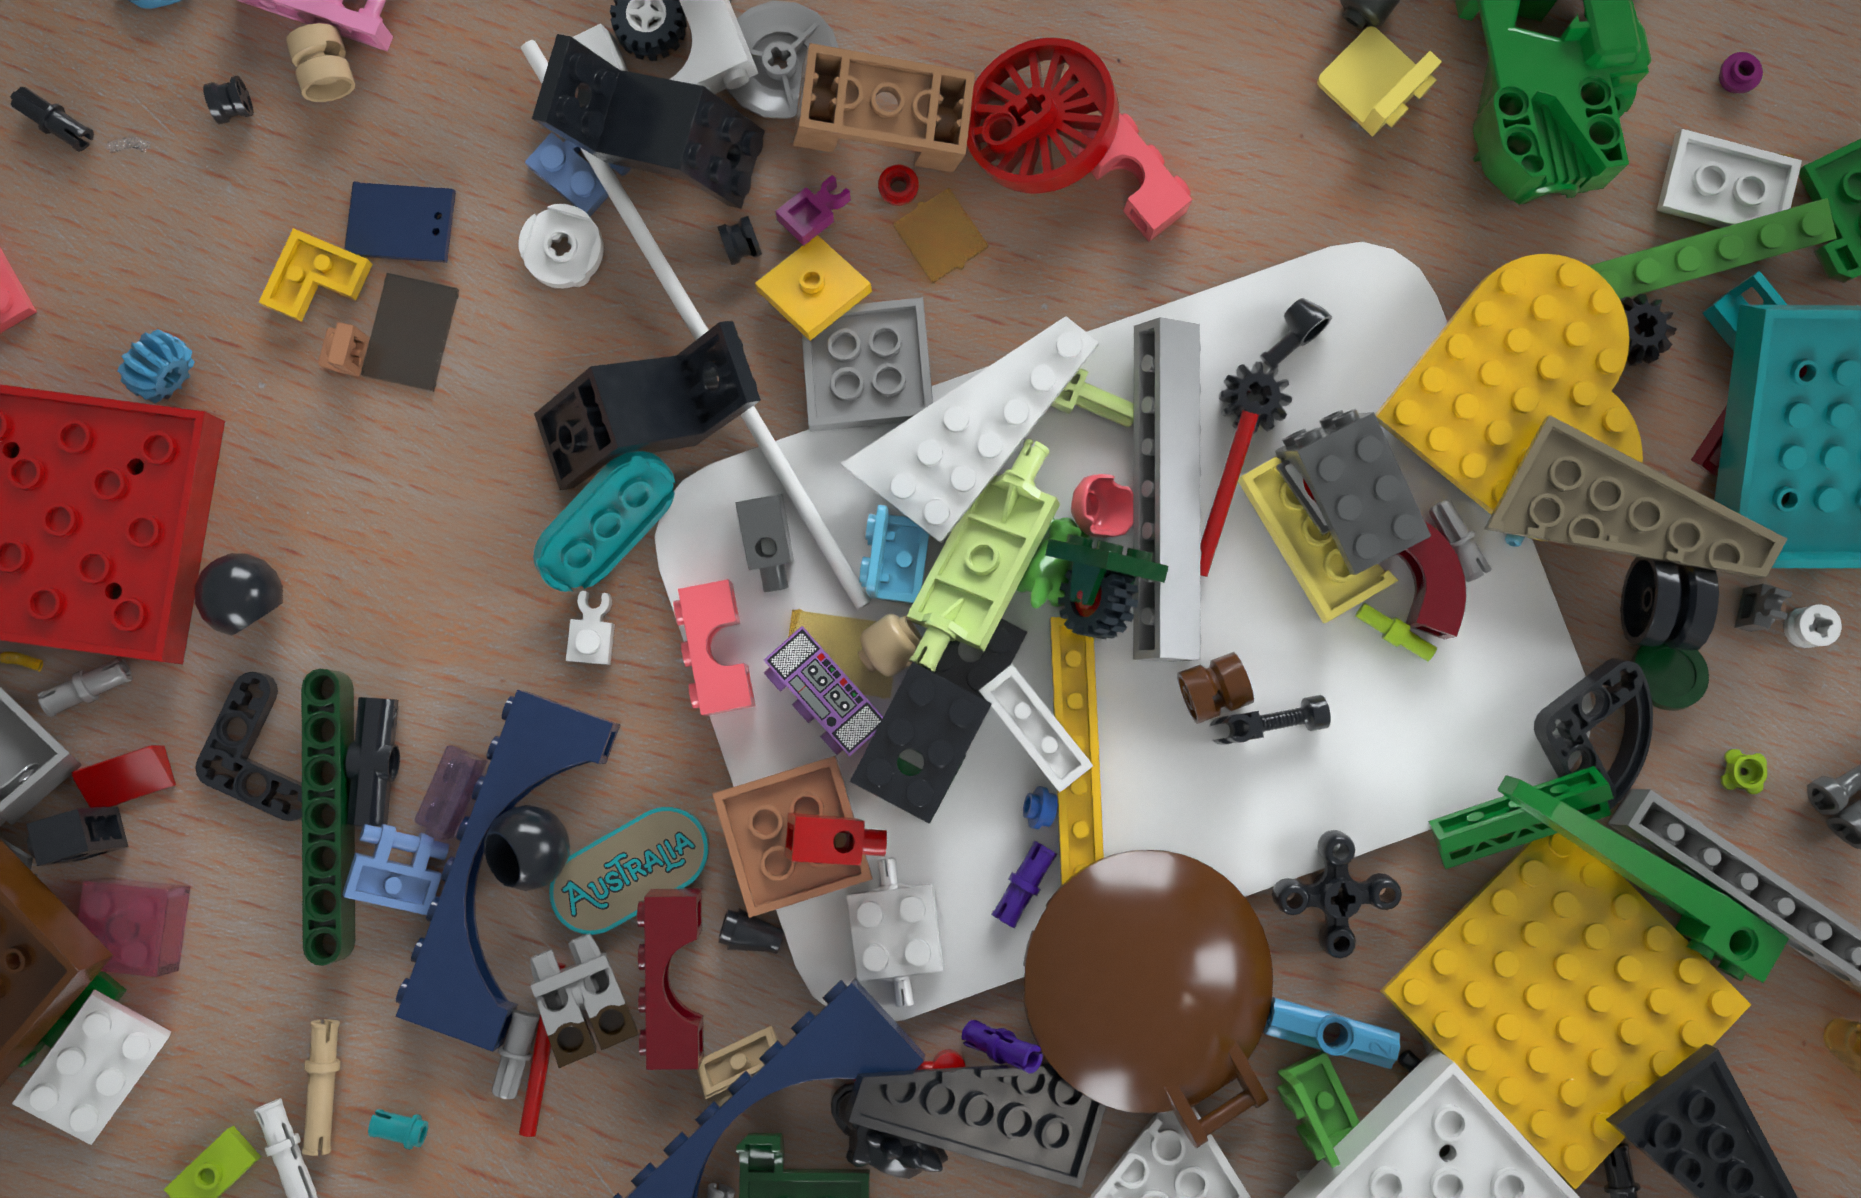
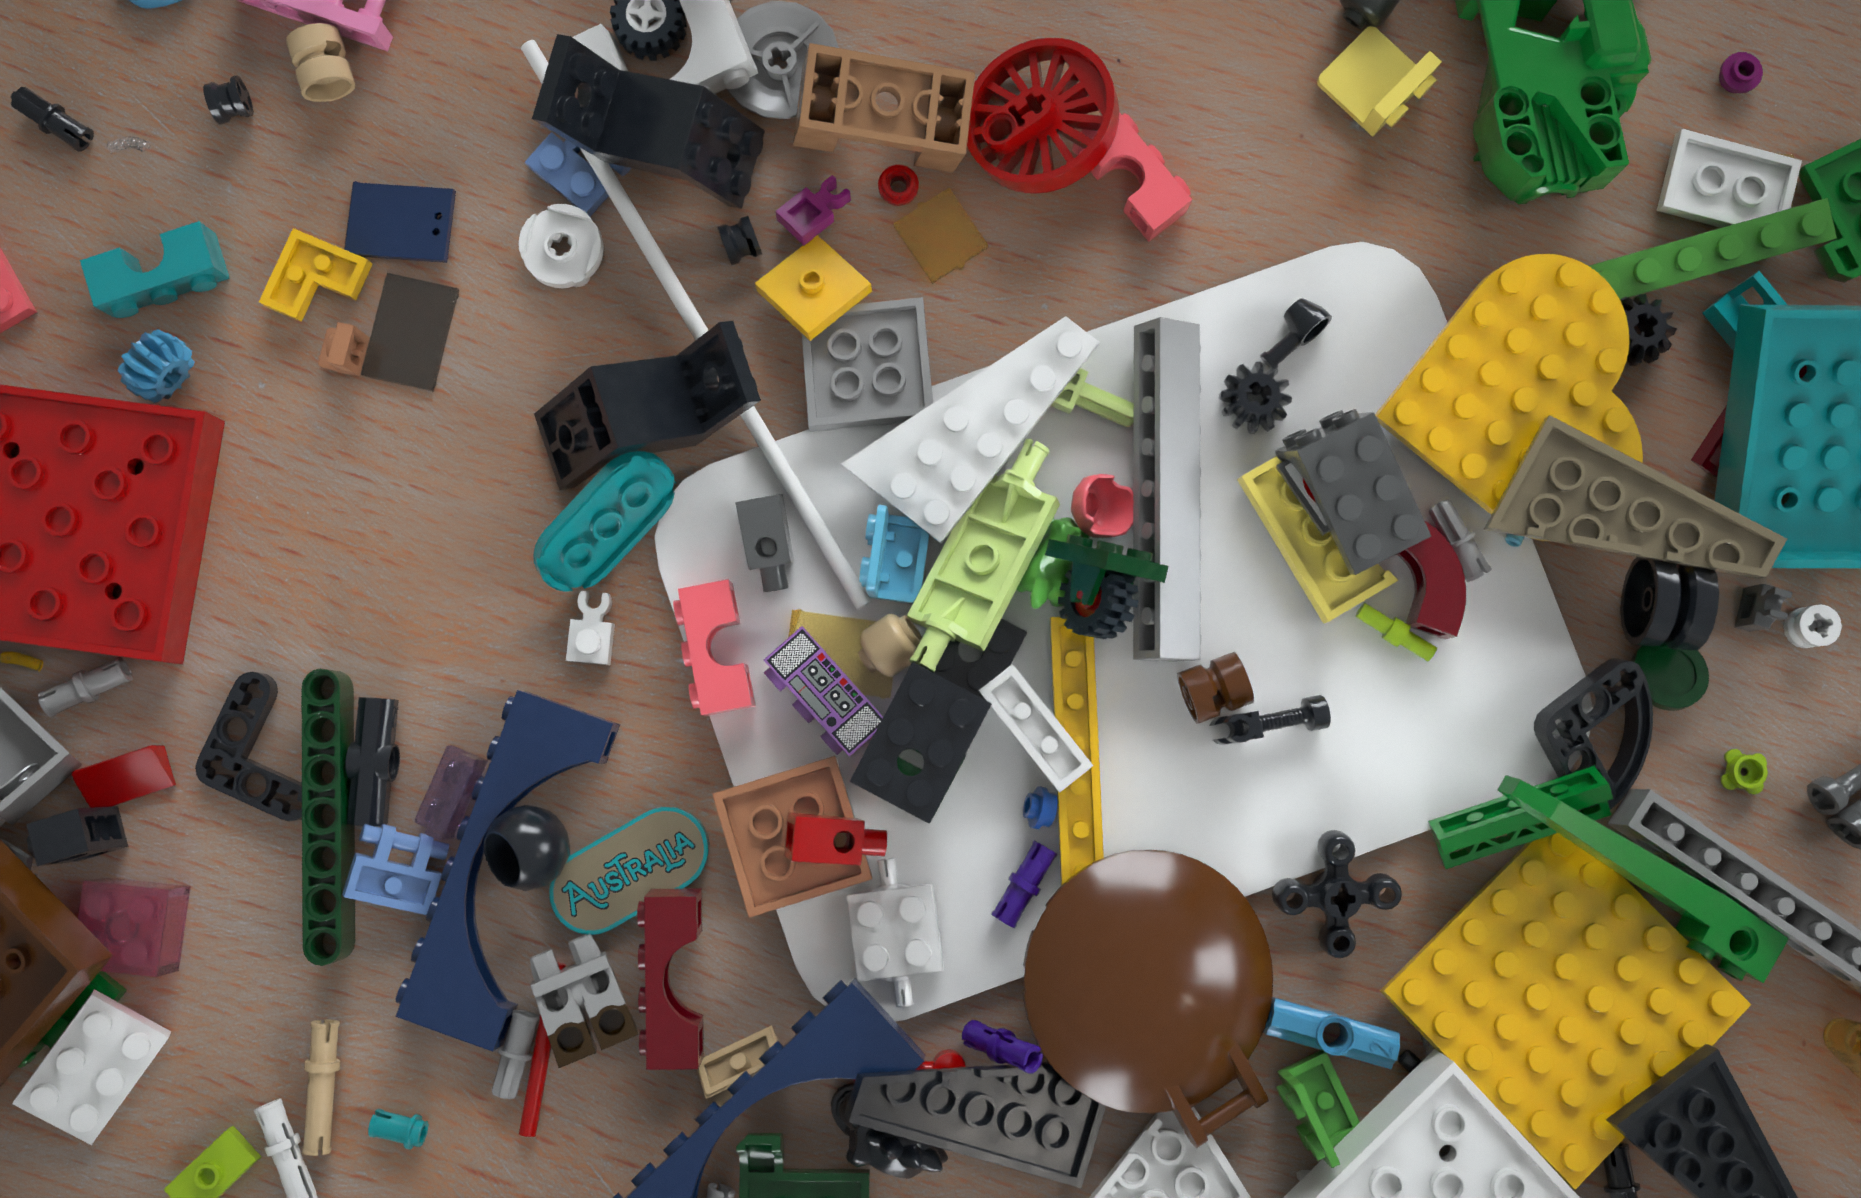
(189, 264): none -> teal arch
(237, 592): black helmet -> none
(748, 933): black cone -> none
(1226, 489): red bar -> none

